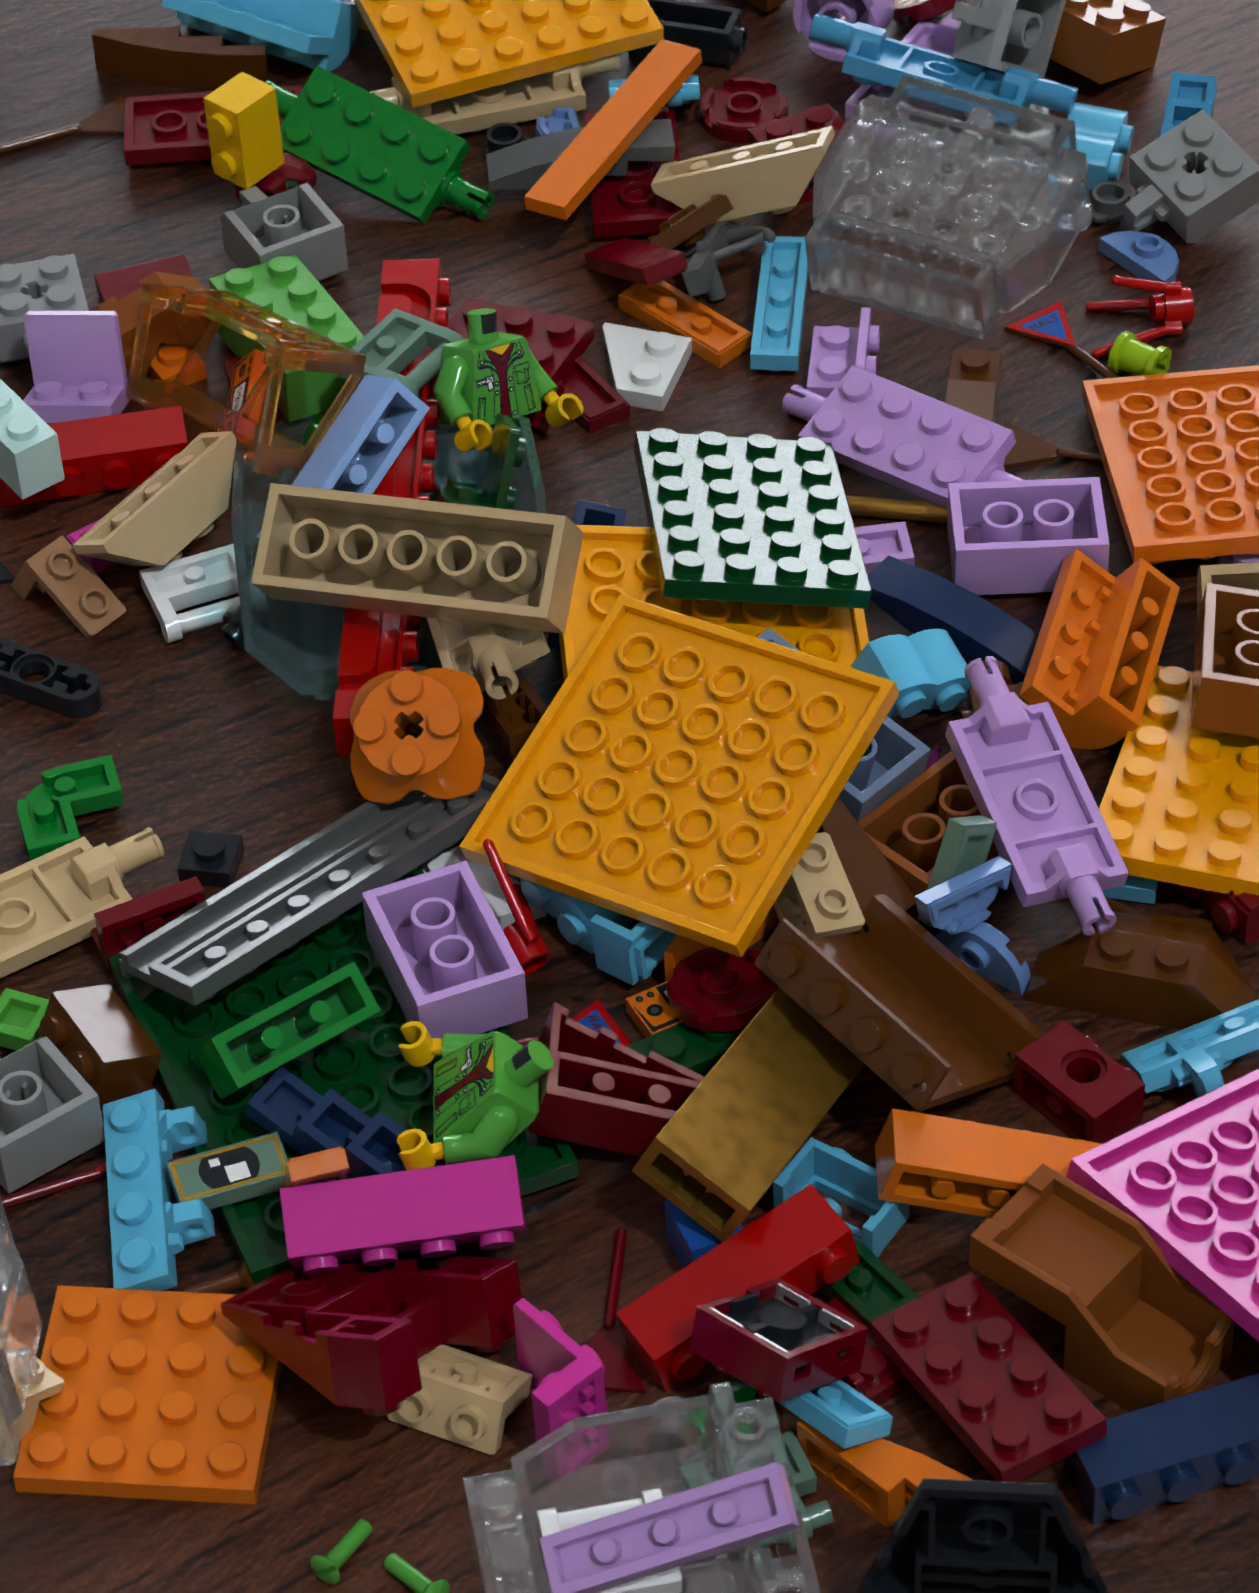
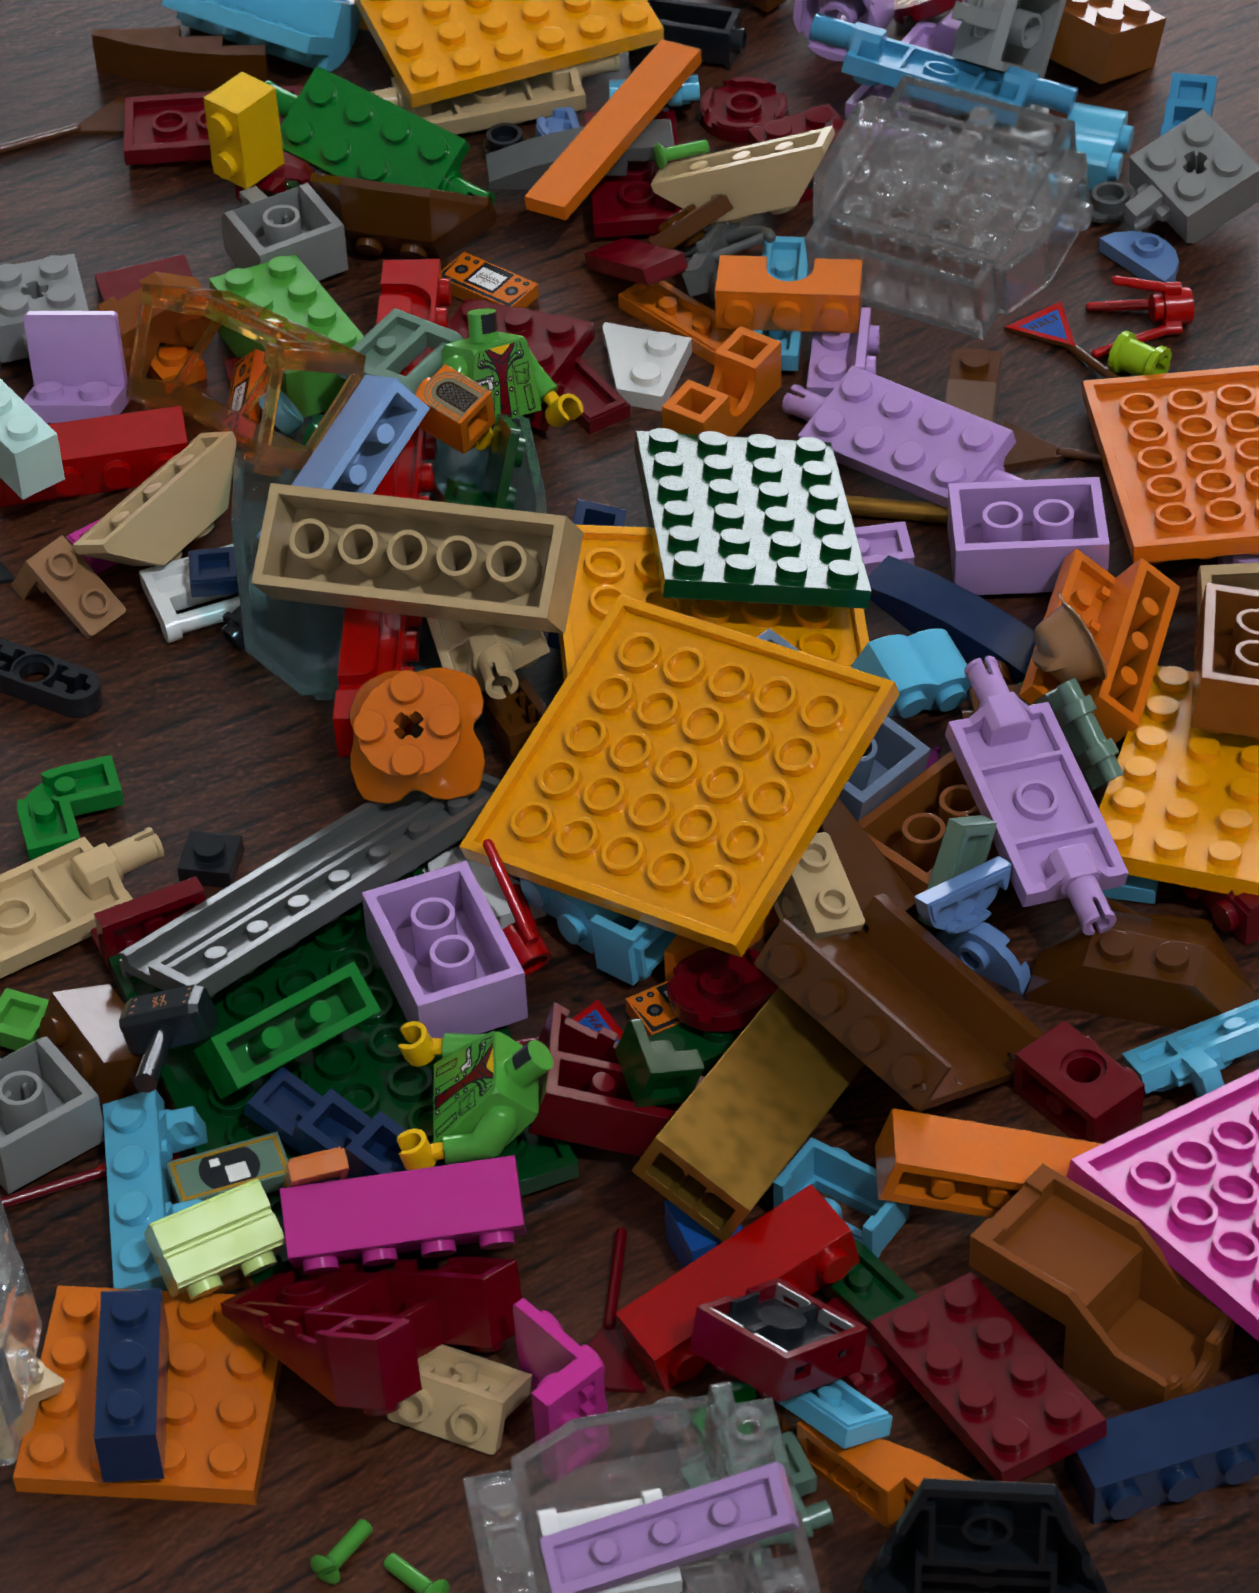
(132, 1385): none -> dark blue brick
(165, 1022): none -> black piece
(213, 572): none -> dark blue tile
(216, 1239): none -> yellowish green brick
(288, 415): none -> medium azure tile
(404, 217): none -> reddish brown wedge
(458, 408): none -> orange brick
(487, 282): none -> tile
(654, 1069): none -> dark green panel
(663, 155): none -> bright green piece
(742, 382): none -> orange arch
(819, 303): none -> orange arch
(1067, 647): none -> medium nougat piece
(1083, 733): none -> sand green plate

